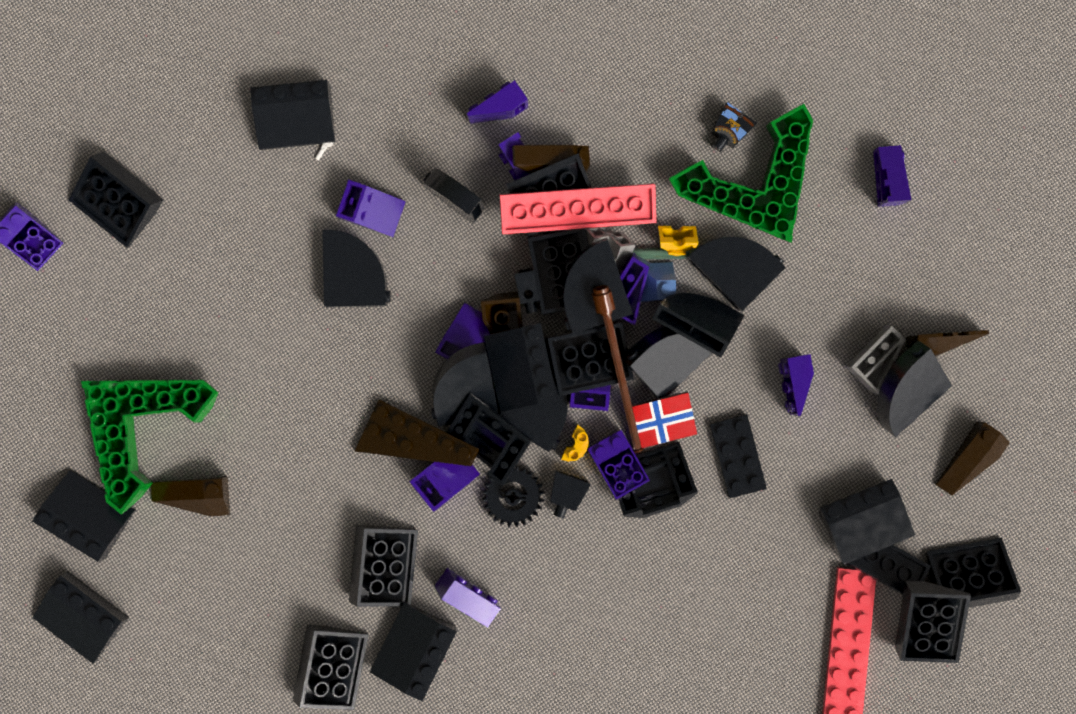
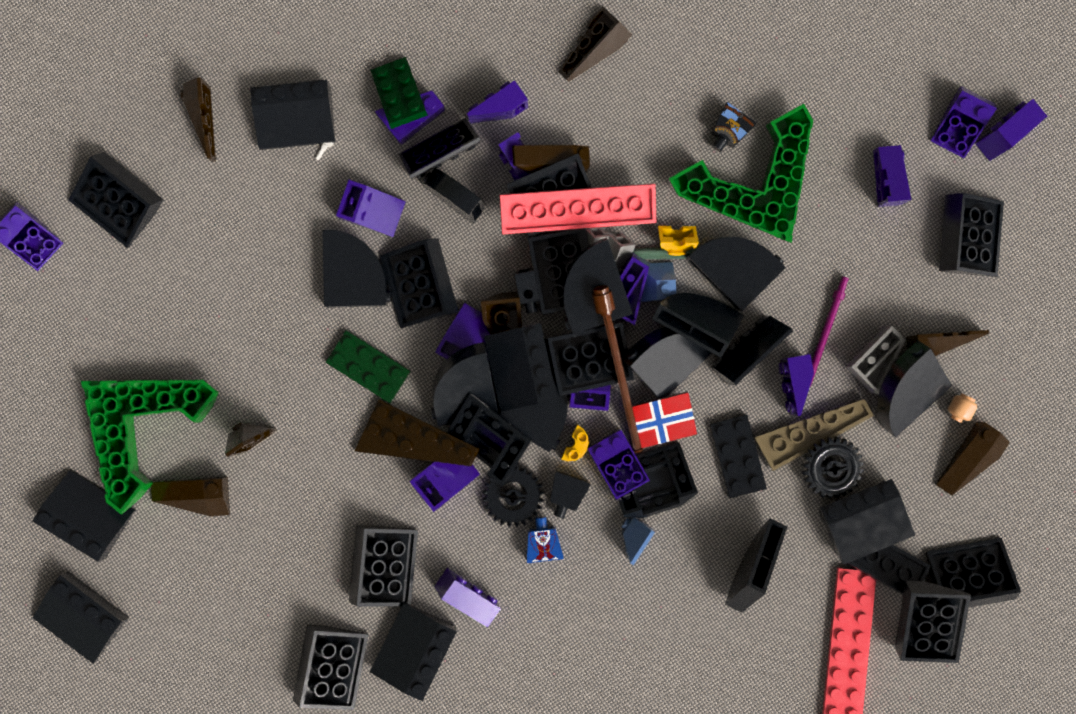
(198, 102): none -> dark brown wedge
(245, 437): none -> dark brown wedge
(368, 366): none -> dark green plate
(398, 92): none -> dark green plate
(404, 132): none -> dark purple wedge
(419, 282): none -> black slope
(439, 148): none -> black slope
(543, 543): none -> blue torso
(601, 40): none -> dark brown wedge
(636, 537): none -> medium blue slope
(751, 349): none -> black slope
(756, 567): none -> black brick
(793, 440): none -> dark tan wing
(818, 457): none -> black gear
(838, 296): none -> magenta bar
(962, 408): none -> light nougat head
(963, 122): none -> dark purple slope
(971, 235): none -> black slope
(1012, 129): none -> dark purple wedge

